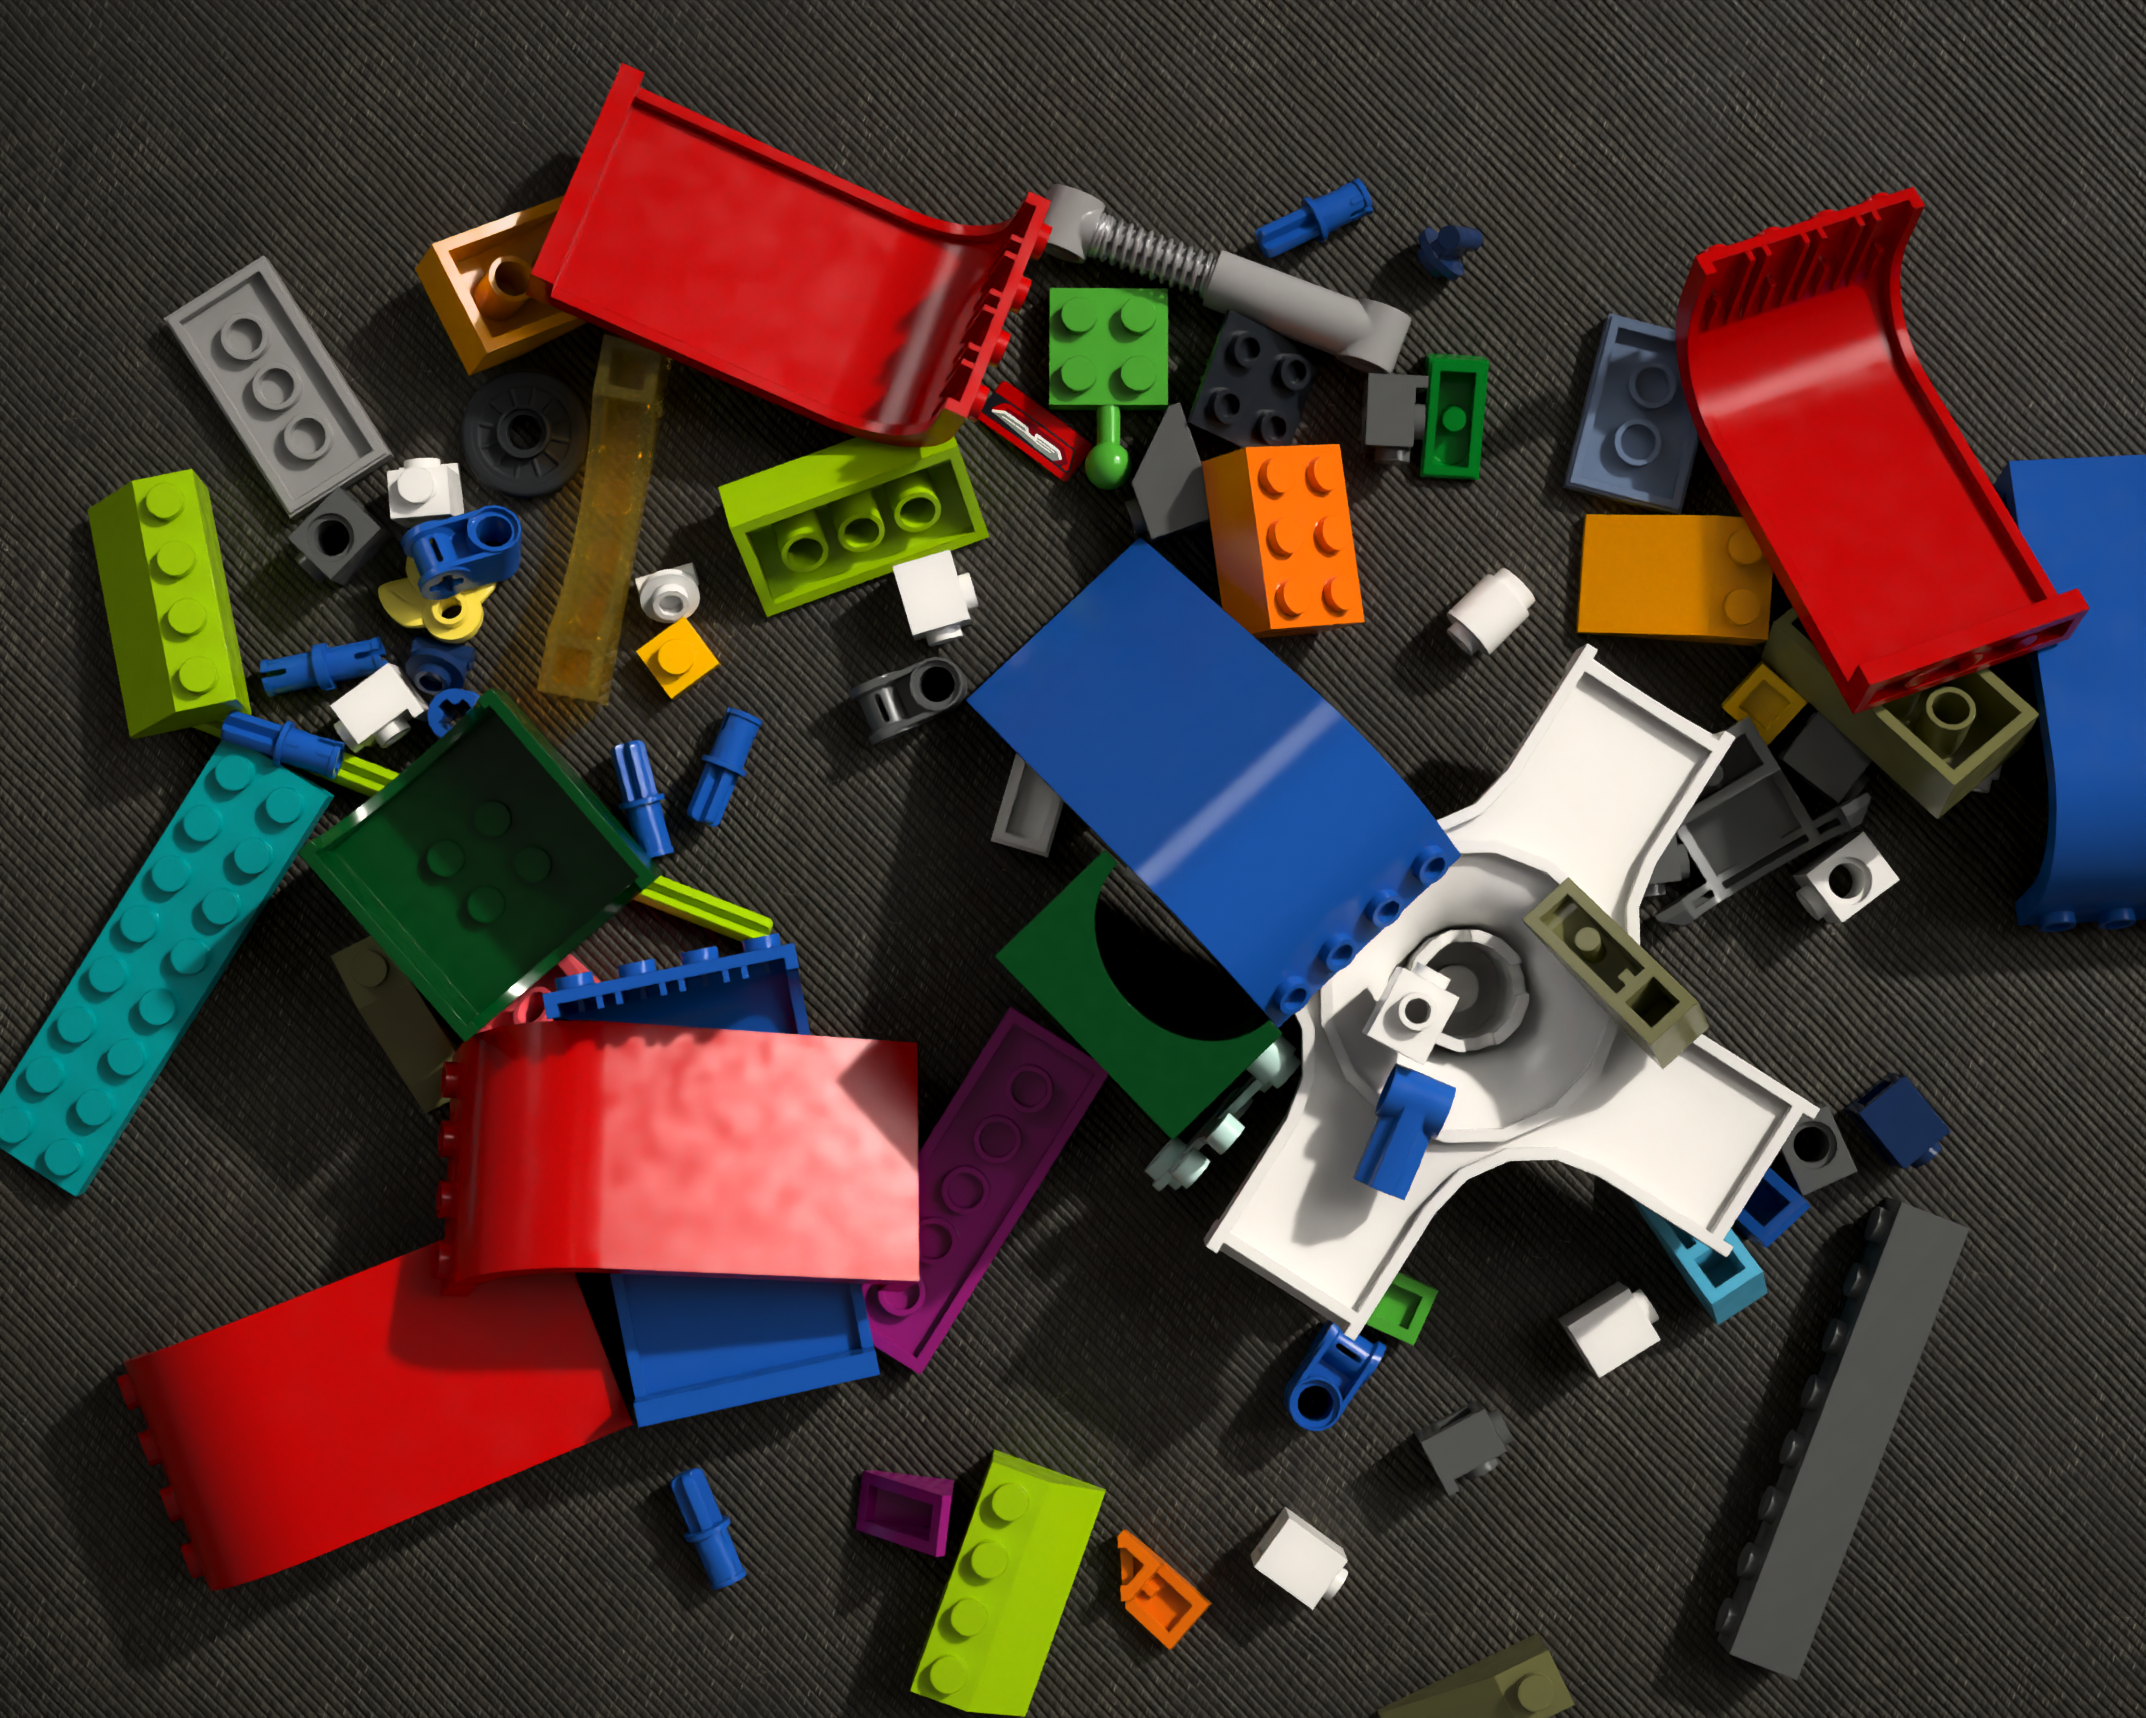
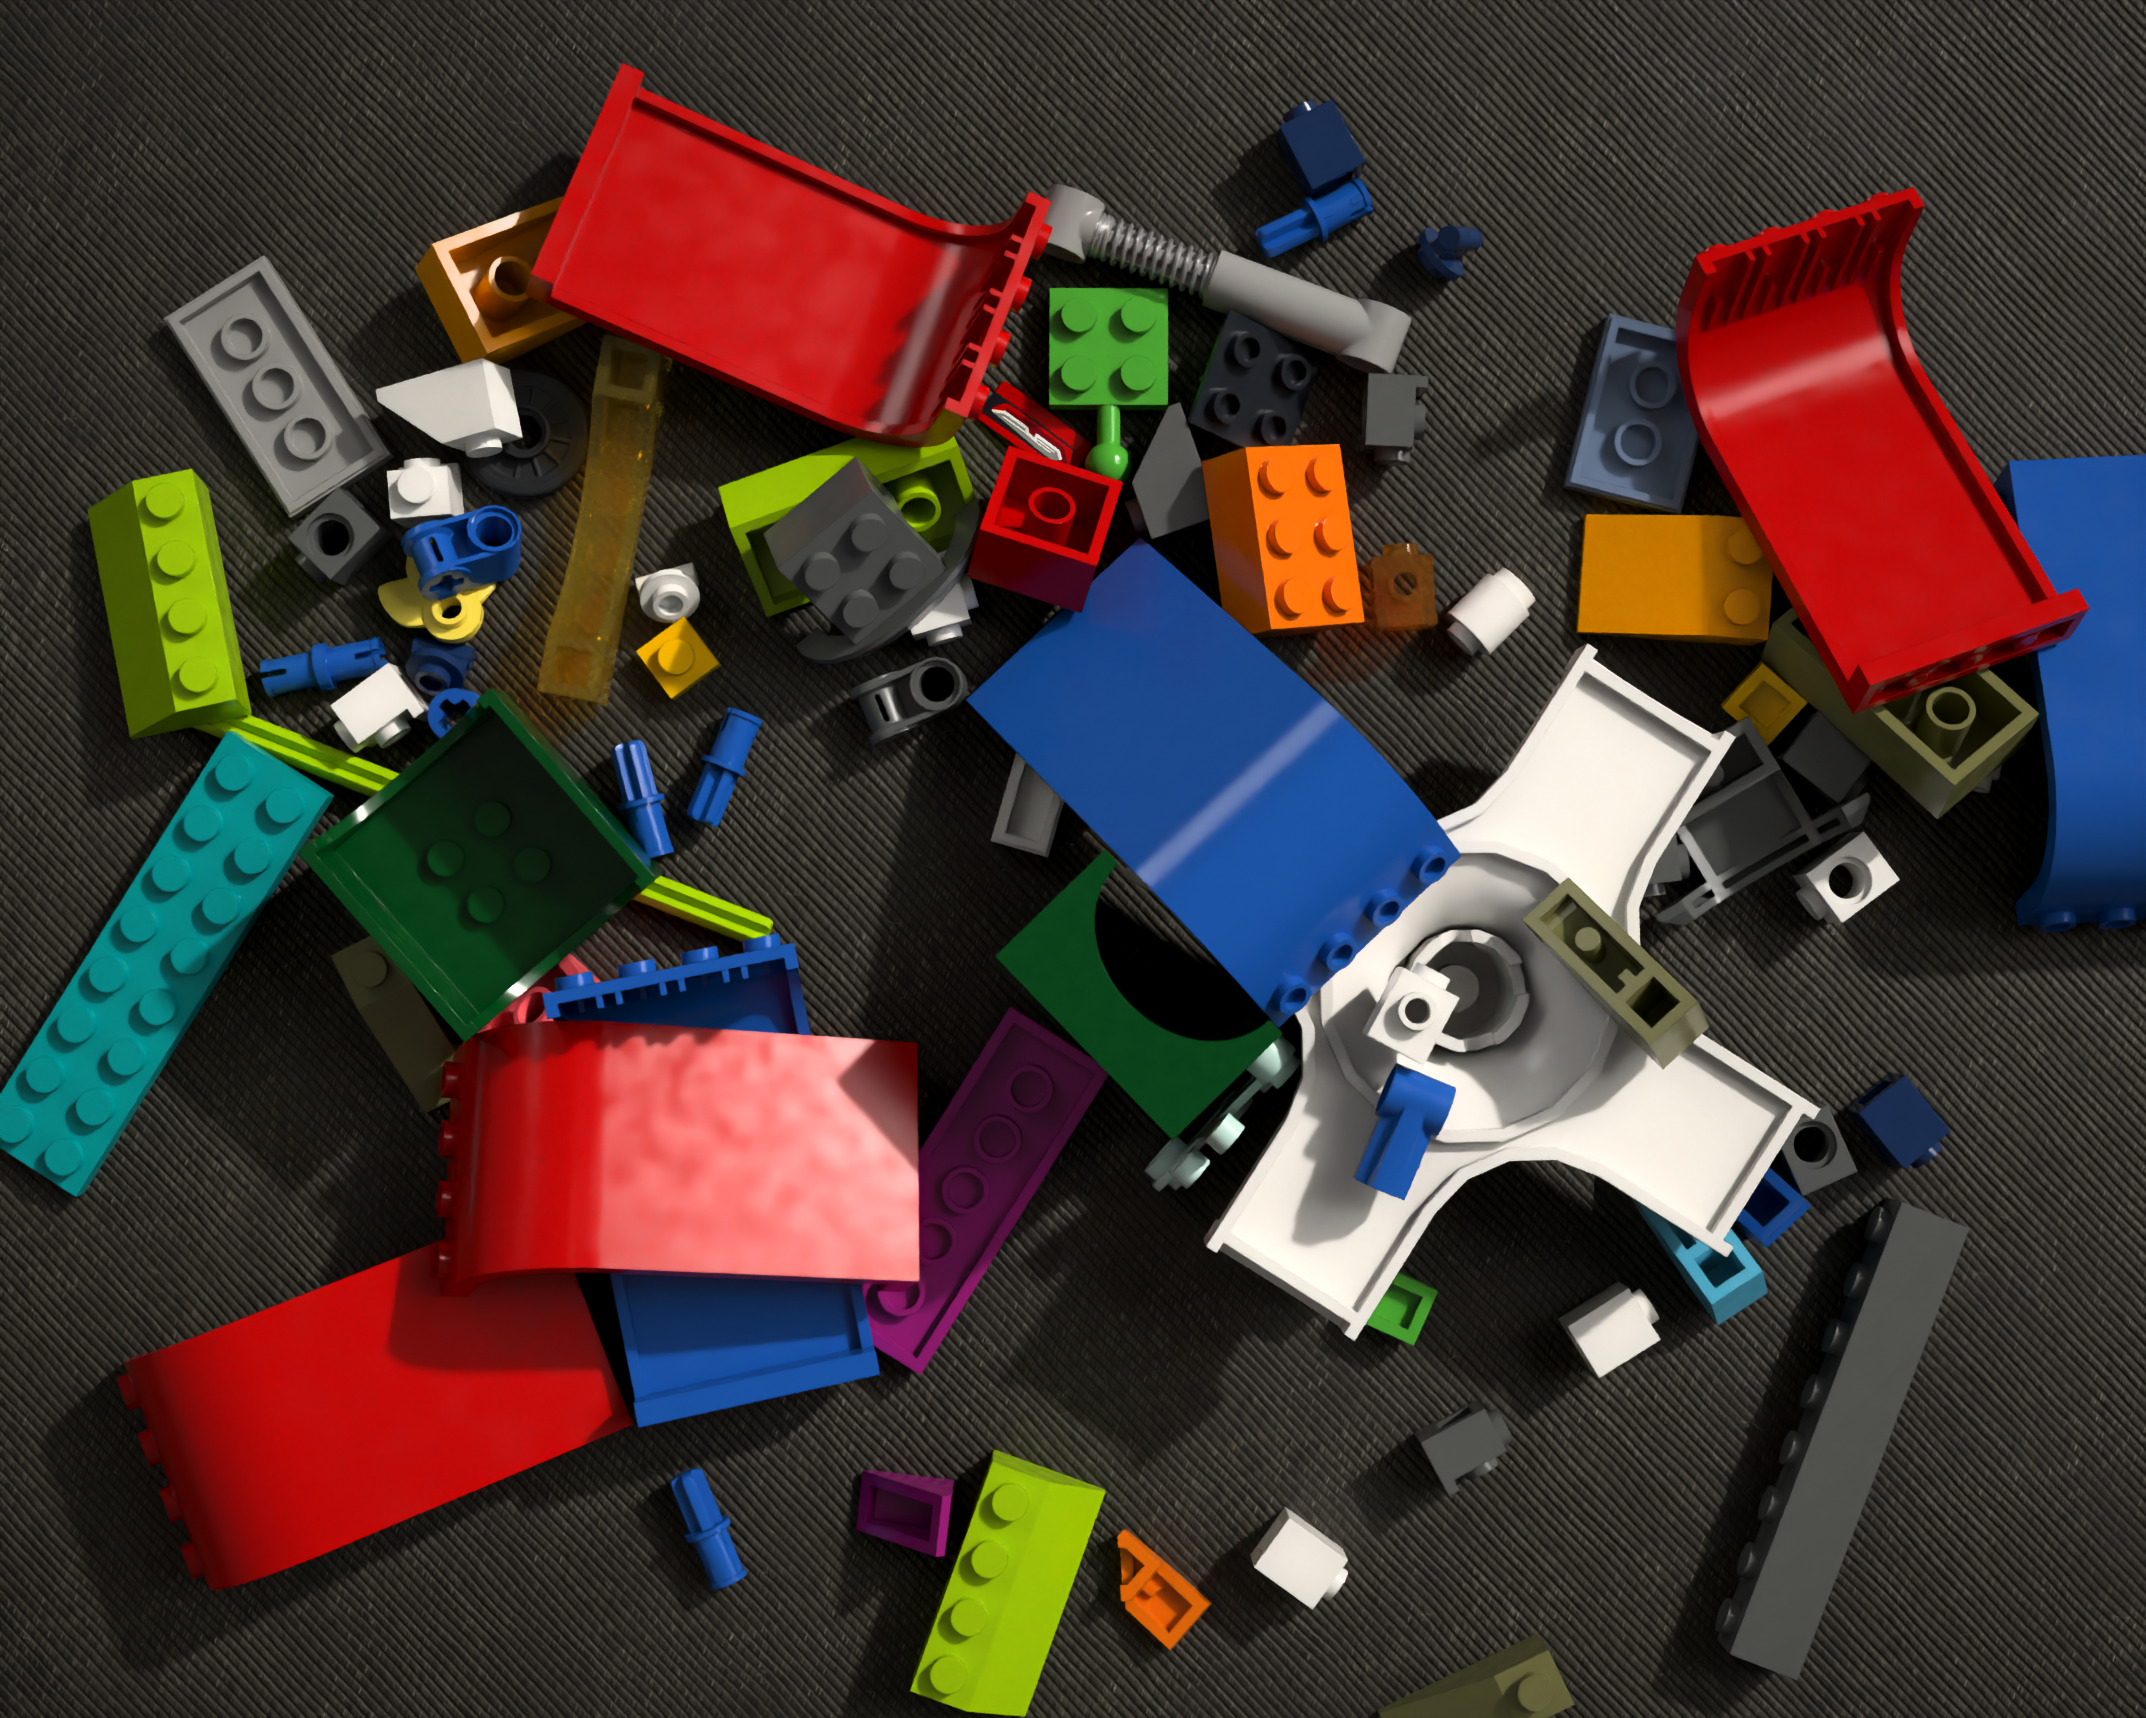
(285, 743): blue axle -> none
(460, 406): none -> white slope
(865, 563): none -> dark grey piece
(1044, 529): none -> red brick
(1319, 148): none -> dark blue brick
(1334, 1371): blue piece -> none
(1394, 611): none -> clear orange brick
(1453, 416): green slope -> none

